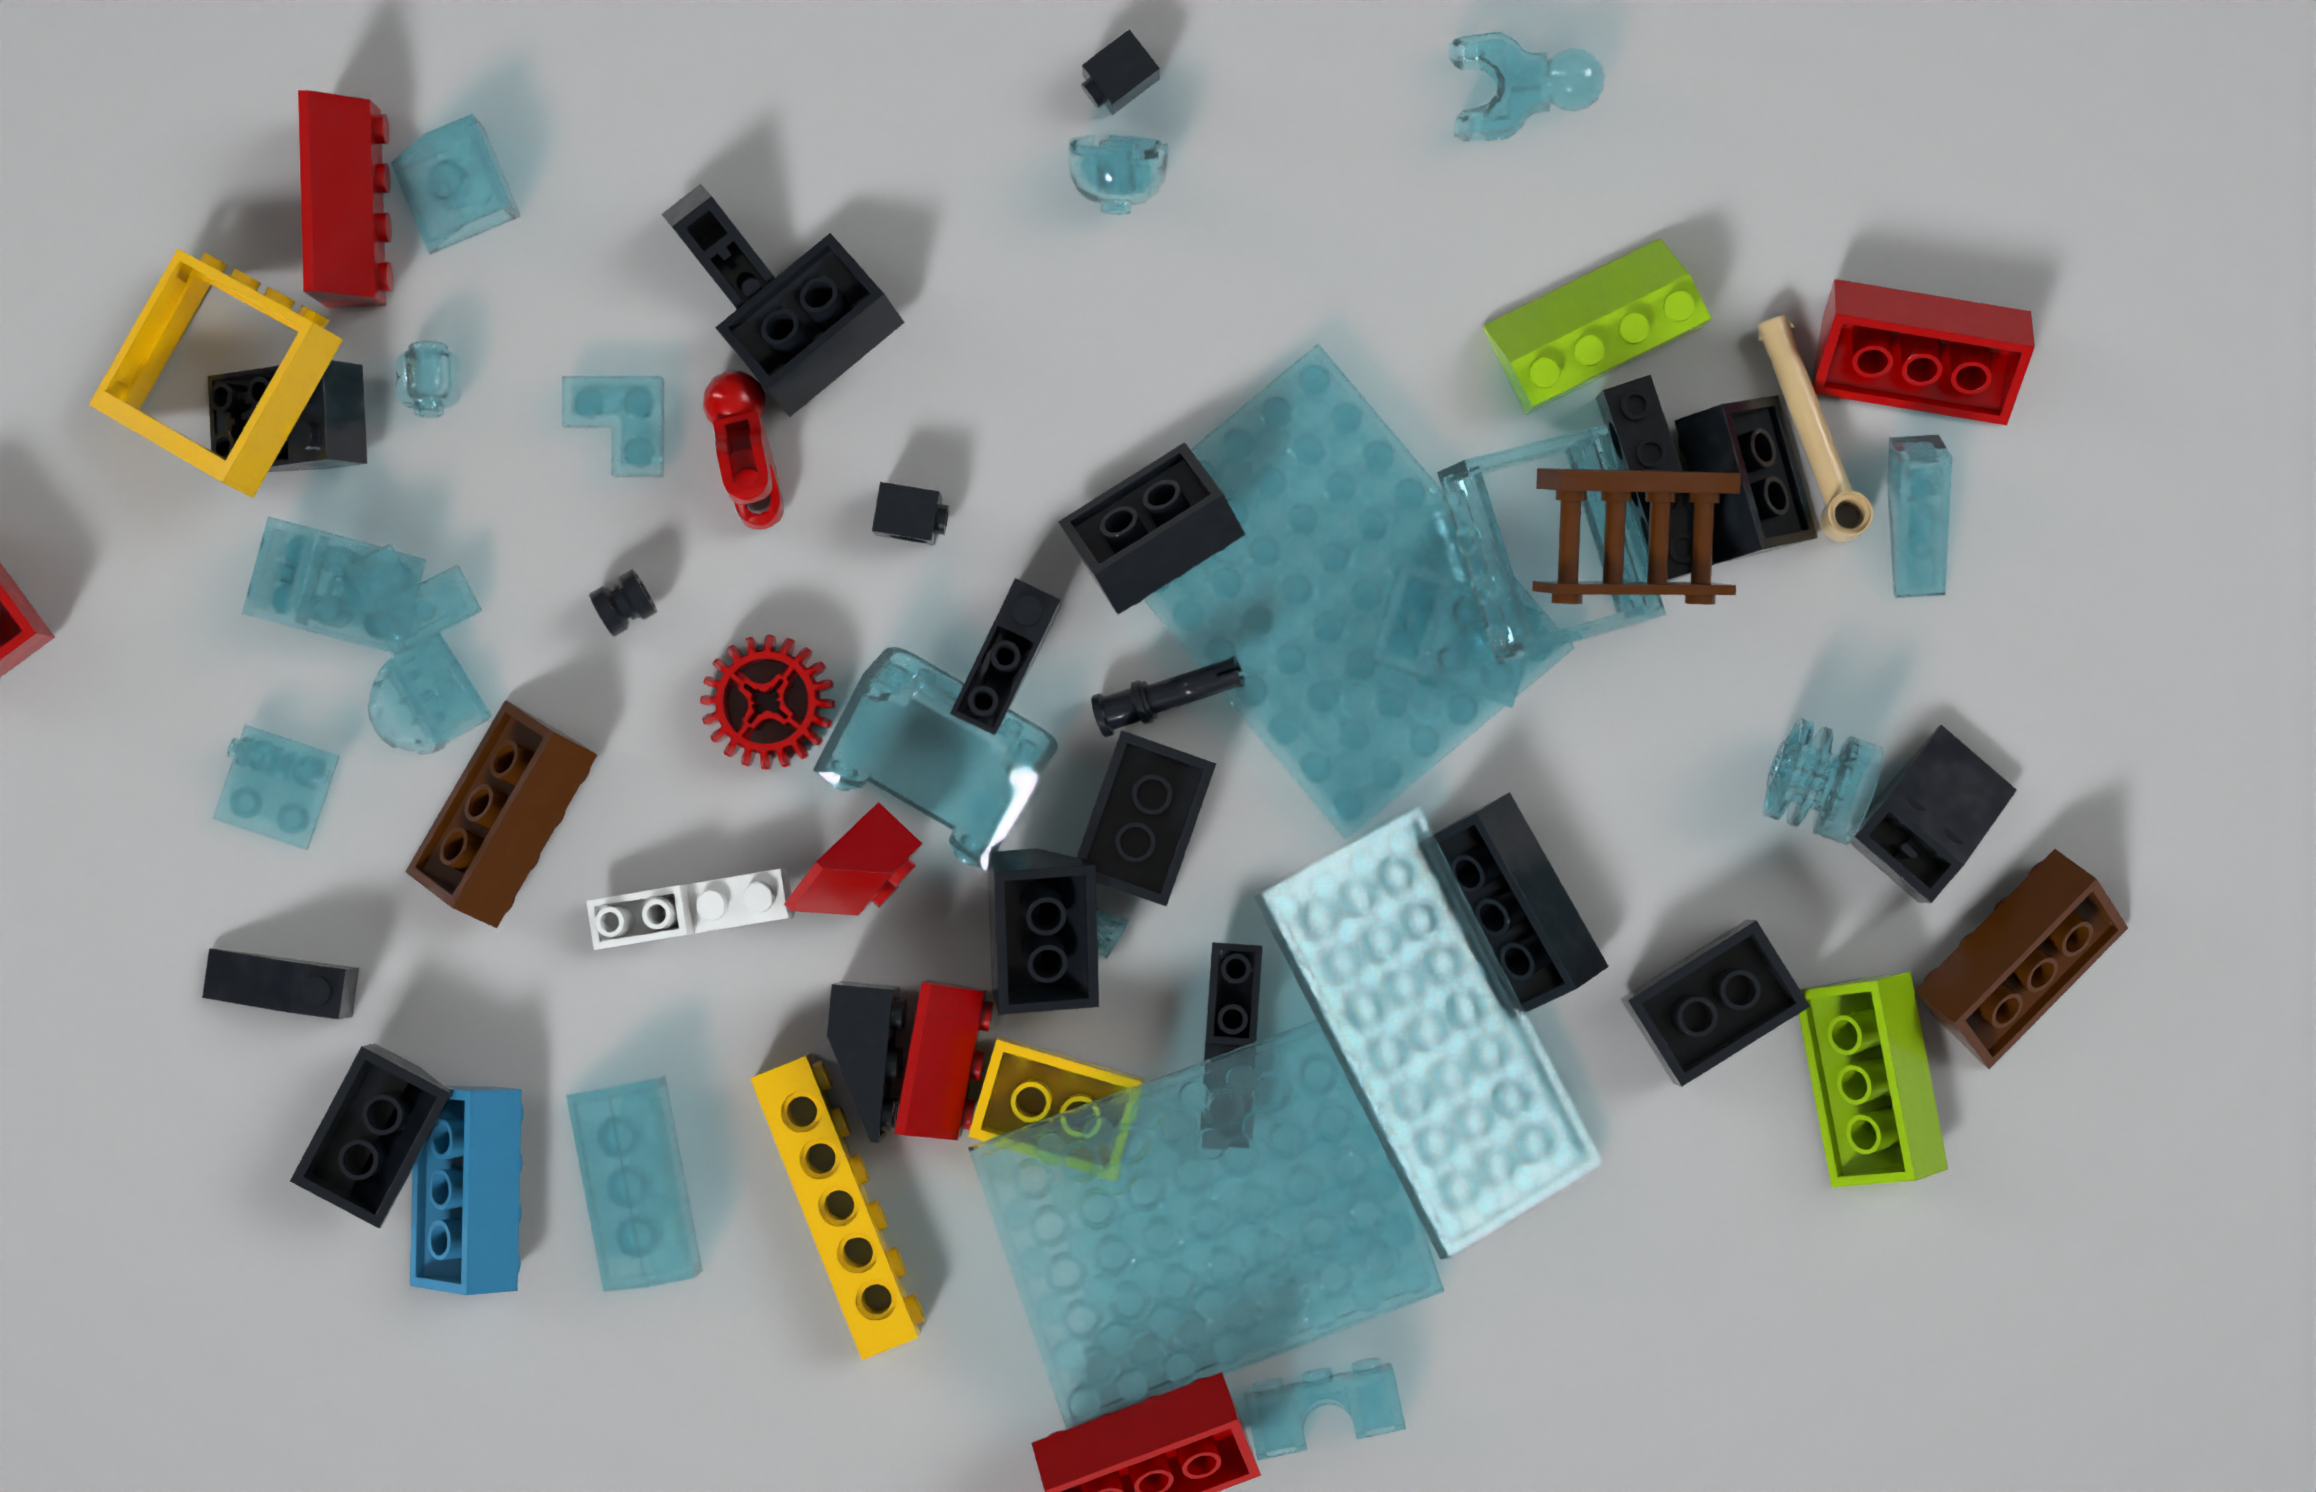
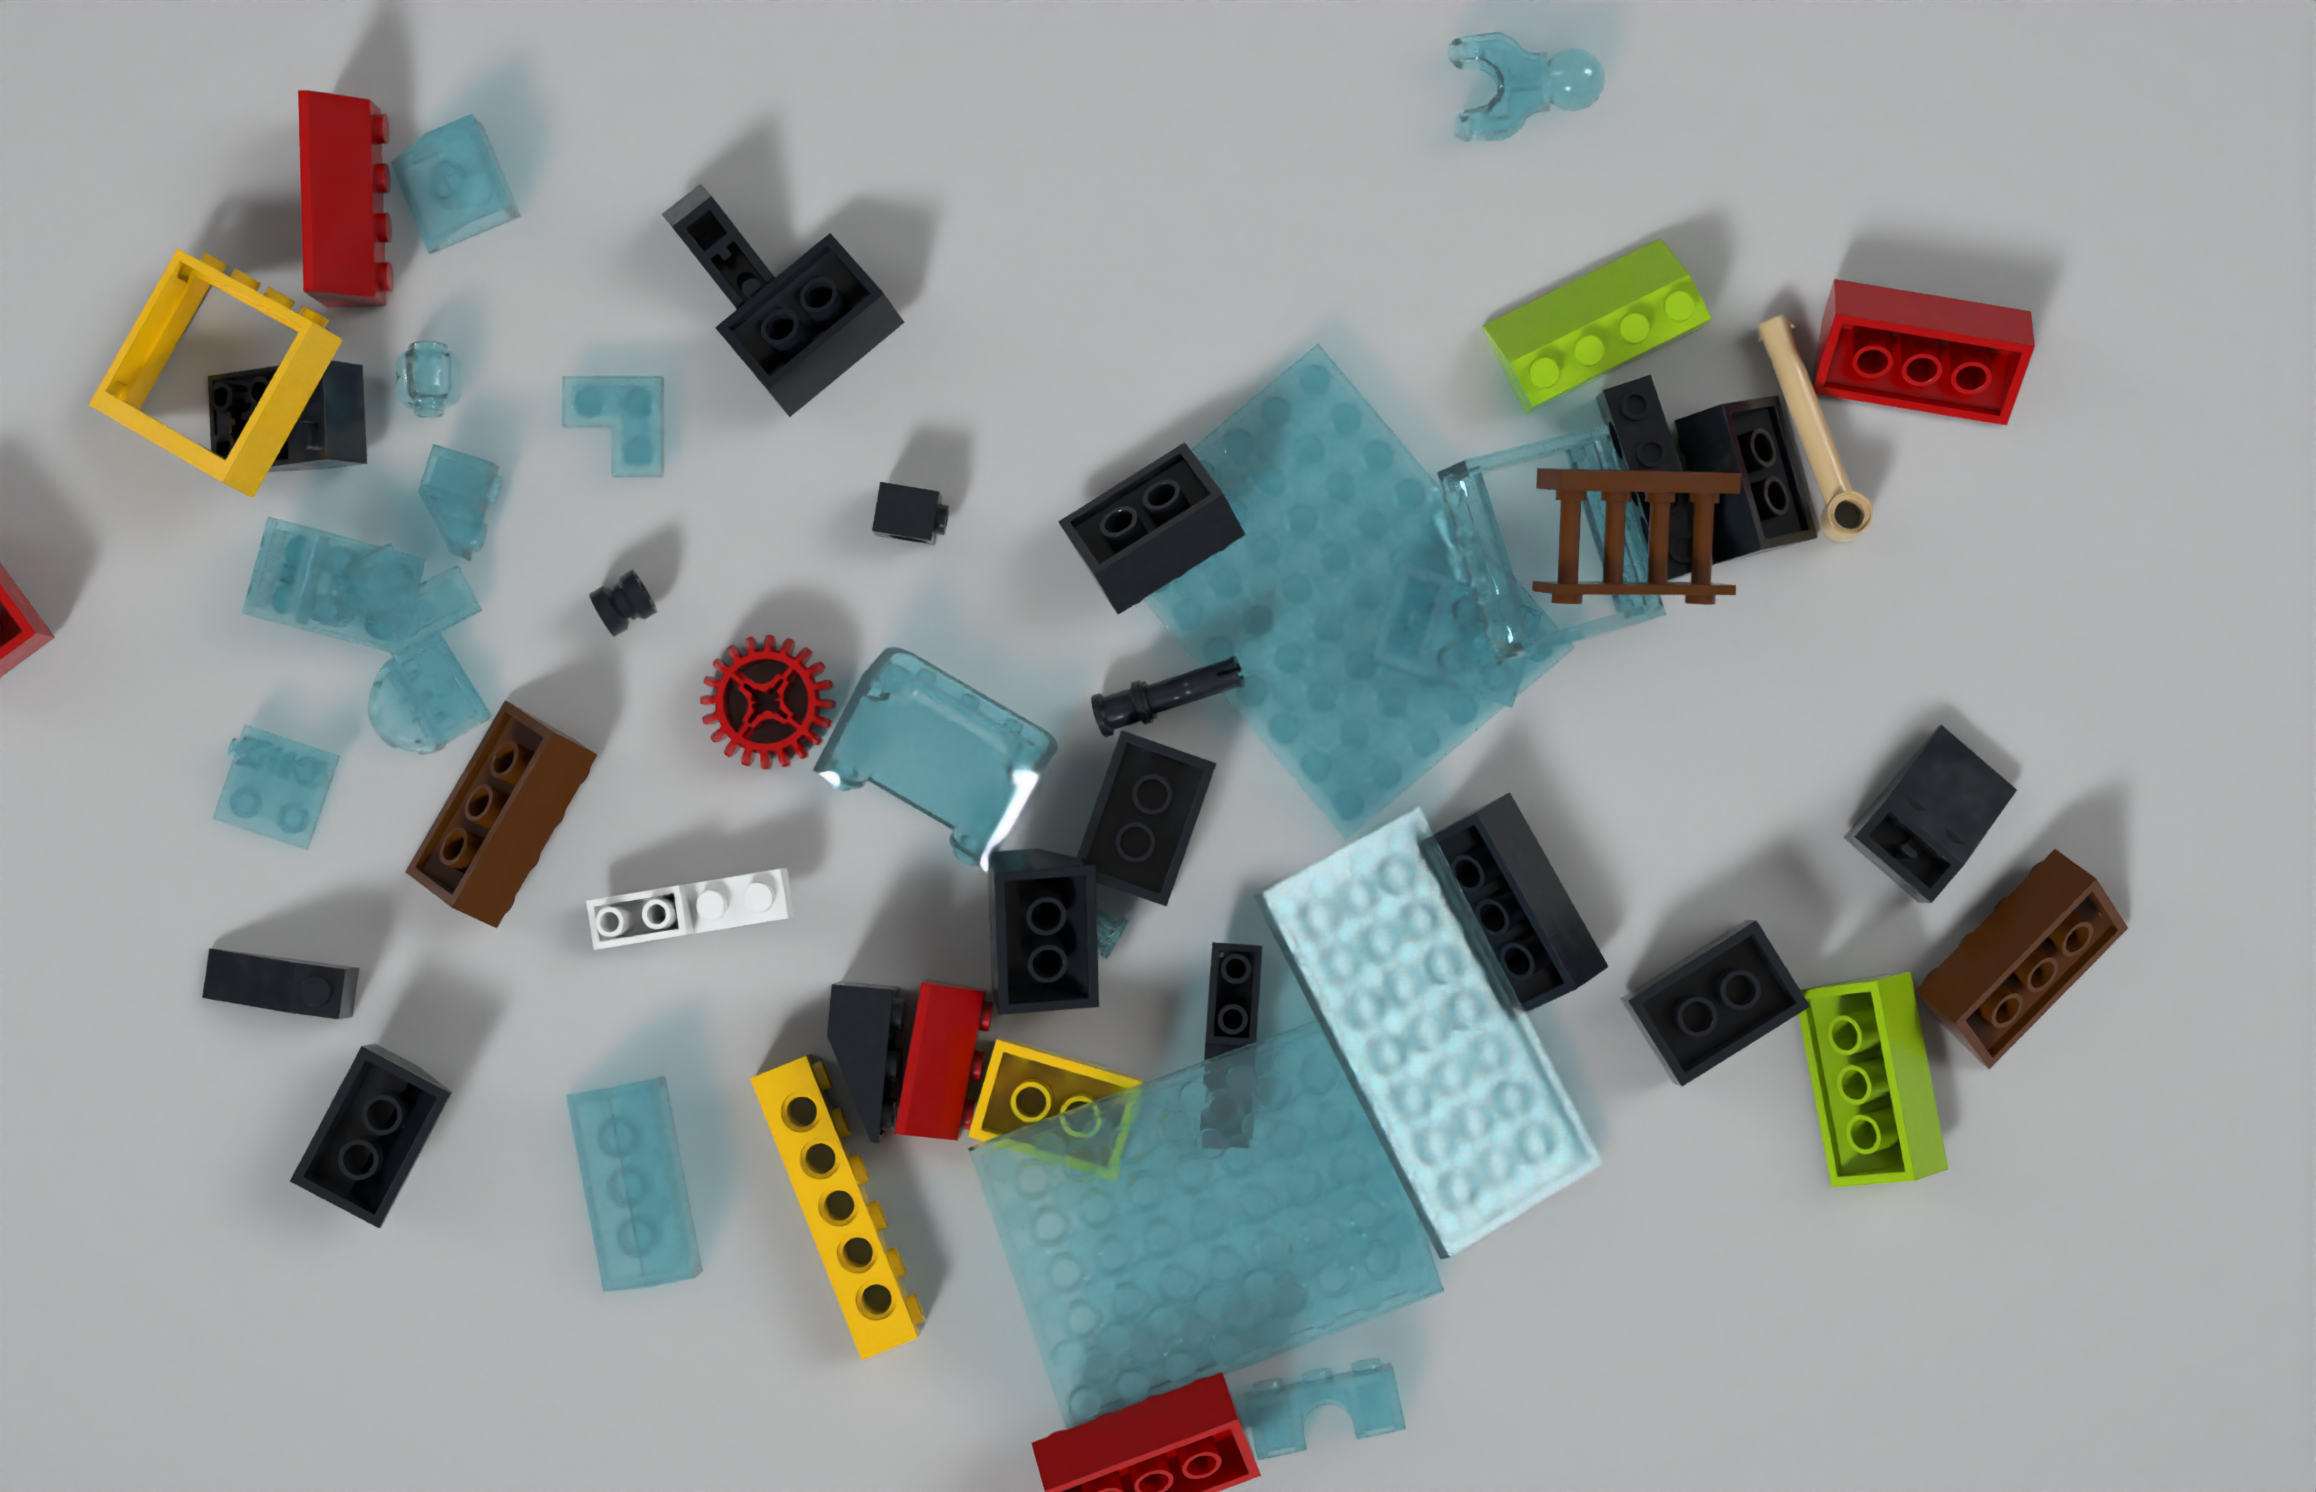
(457, 495): none -> clear light blue slope
(469, 1195): dark azure slope -> none
(747, 468): red piece -> none
(858, 868): red slope -> none
(1006, 656): black slope -> none
(1117, 170): clear light blue cylinder -> none
(1119, 73): black brick -> none
(1831, 784): clear light blue wheel -> none
(1919, 514): clear light blue slope -> none

